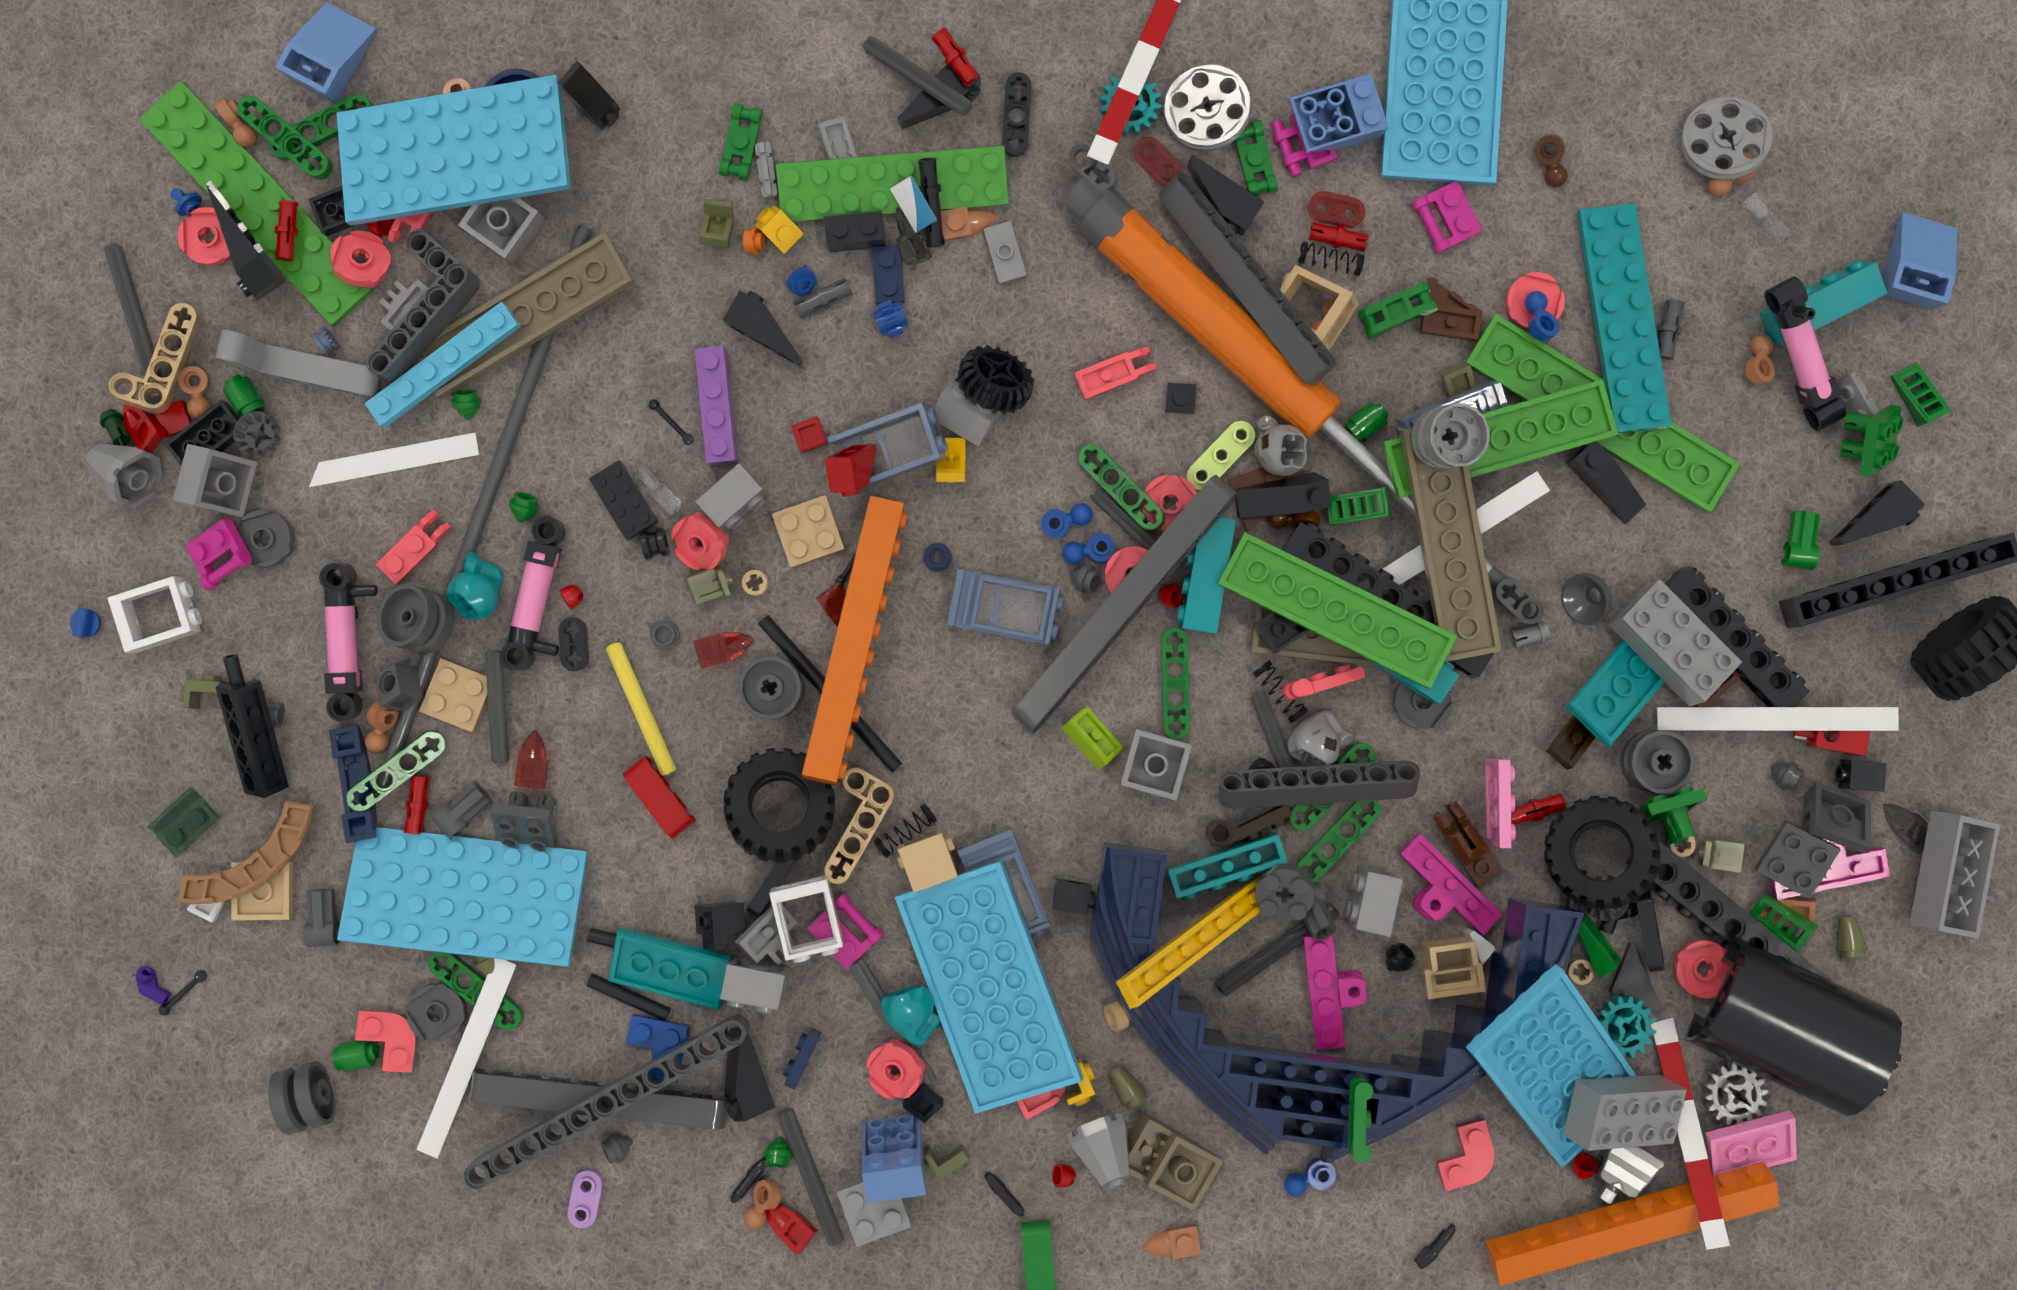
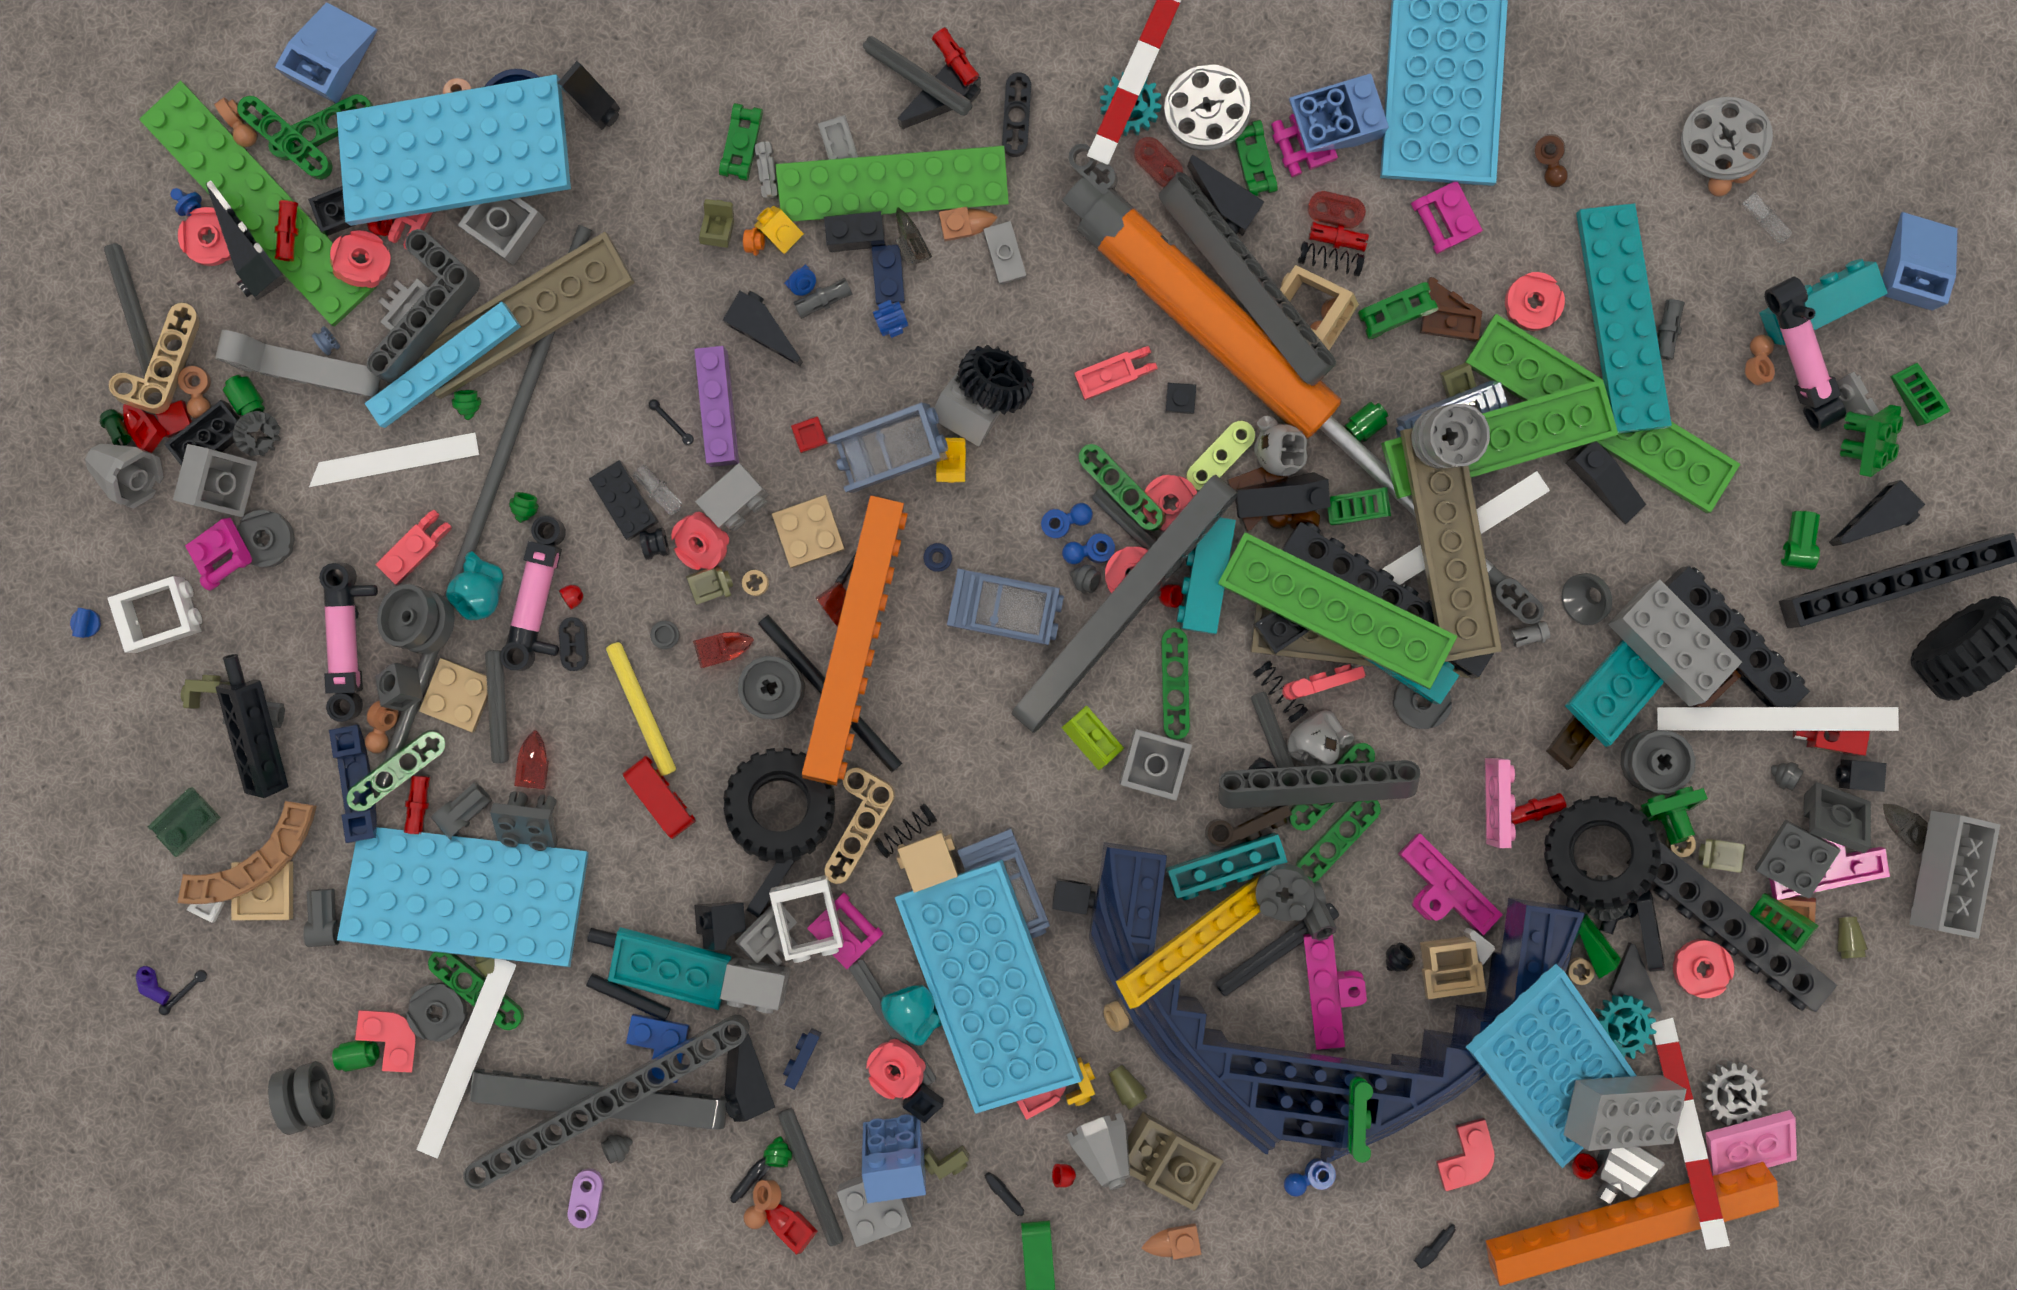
(850, 469): red slope -> none
(913, 204): sticker -> none
(930, 190): black pin -> none
(1373, 901): light grey brick -> none
(1467, 844): reddish brown plate -> none
(1543, 324): blue plate -> none
(1799, 1030): black cylinder -> none

